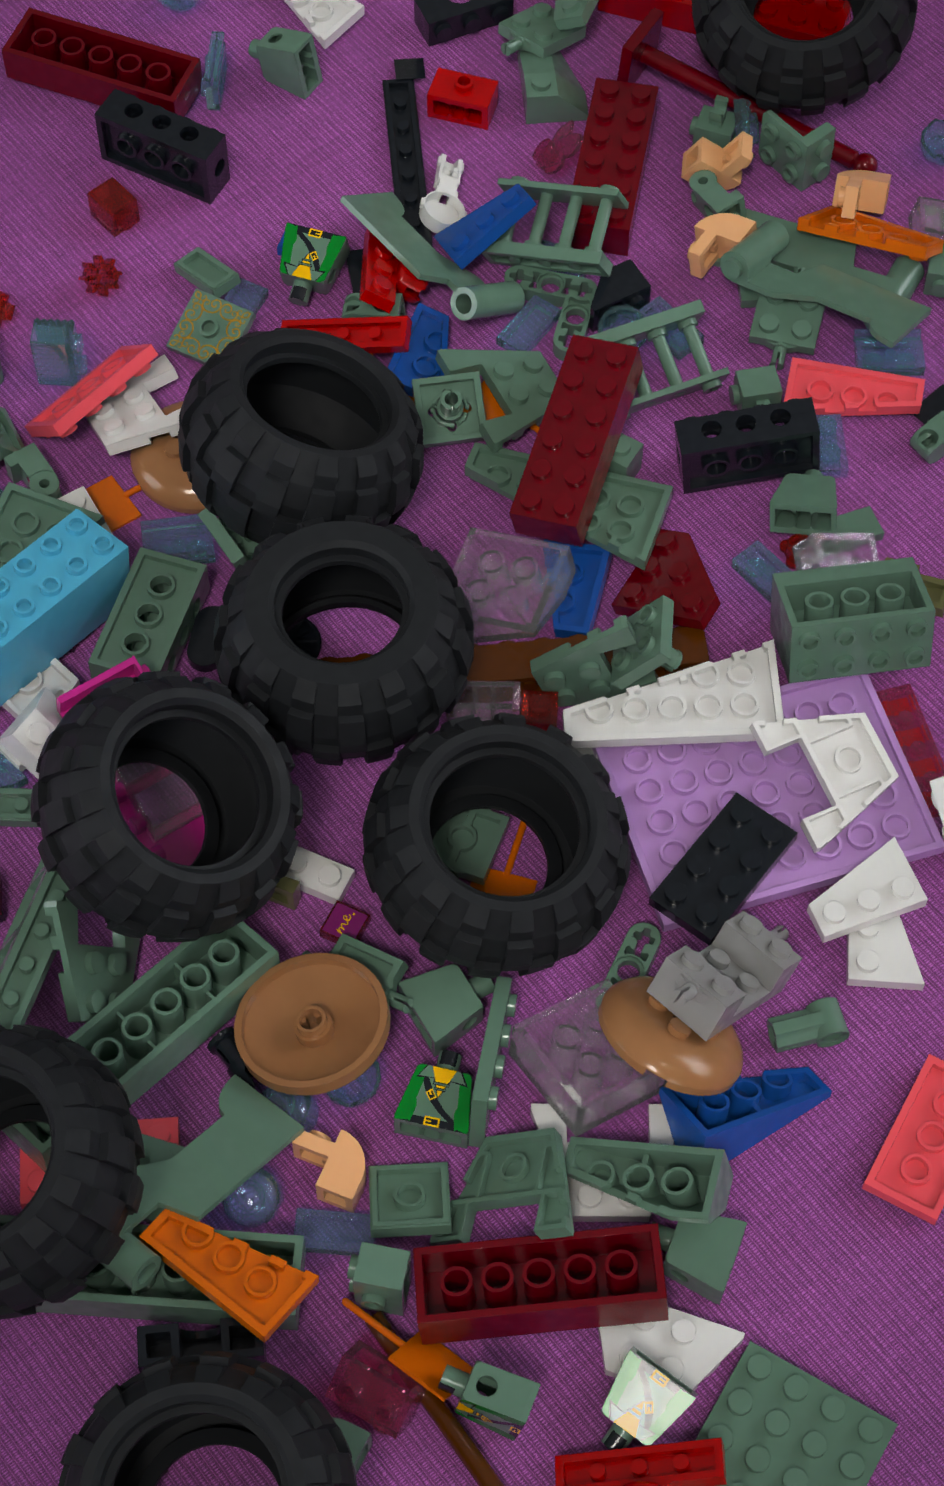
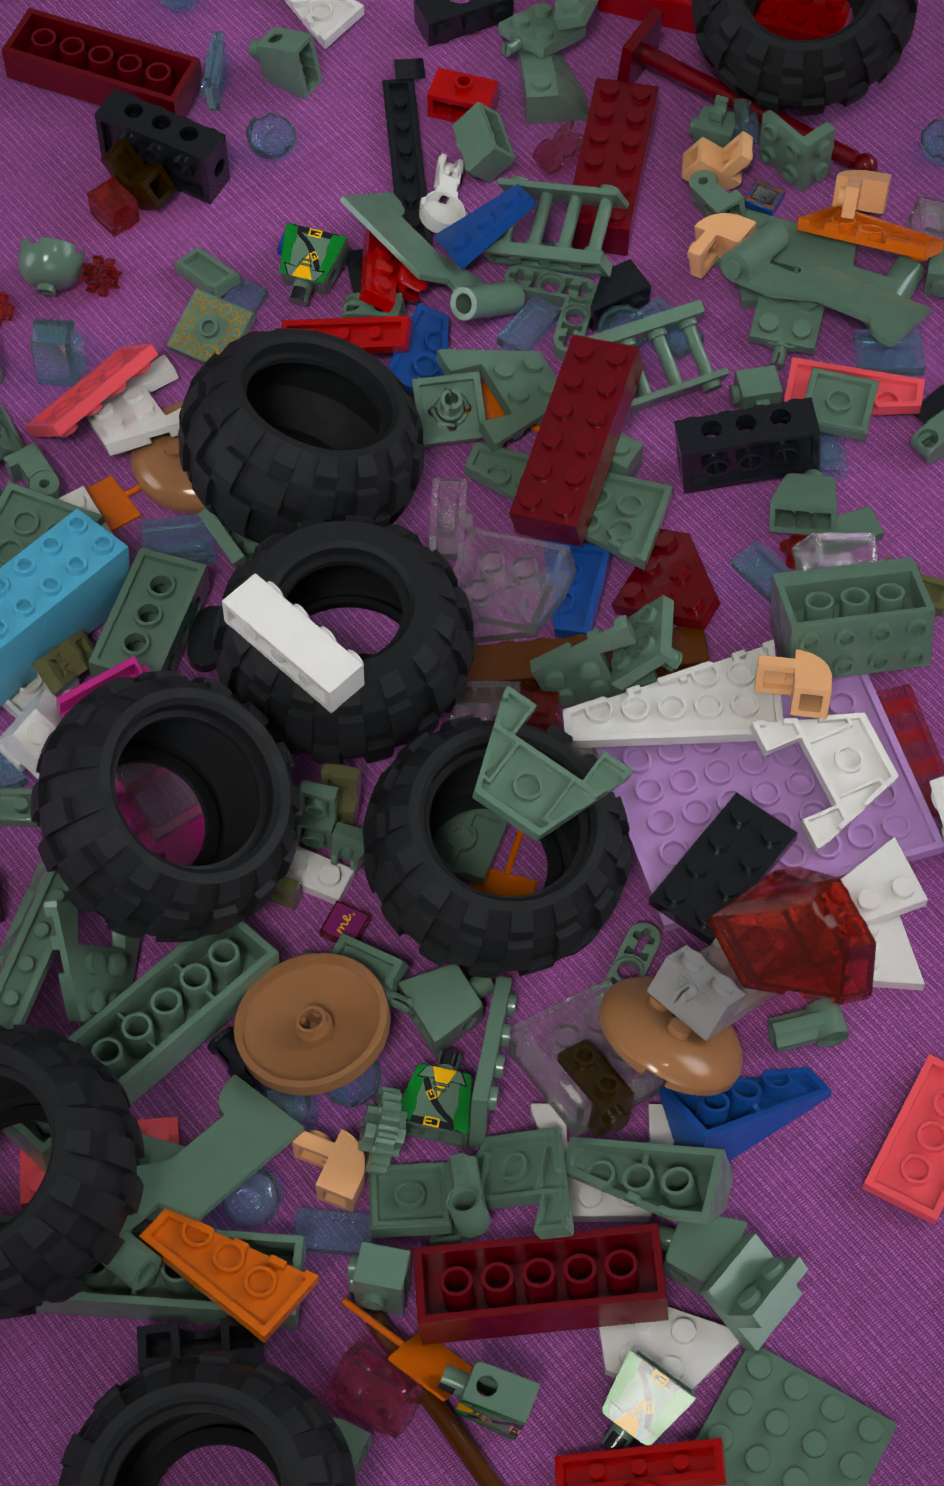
(49, 264): none -> sand green cylinder
(65, 661): none -> olive slope
(145, 182): none -> dark brown brick
(271, 137): none -> clear light blue hair
(294, 642): none -> white brick
(319, 814): none -> sand green slope
(347, 845): none -> sand green tile
(349, 784): none -> olive slope
(382, 1130): none -> sand green gear
(449, 517): none -> clear brick
(466, 1195): none -> sand green piece
(483, 142): none -> sand green brick
(530, 786): none -> sand green wing
(601, 1085): none -> dark brown bracket
(754, 1290): none -> sand green bracket
(764, 197): none -> tile
(798, 936): none -> clear red wedge
(802, 677): none -> light nougat brick
(842, 402): none -> sand green tile

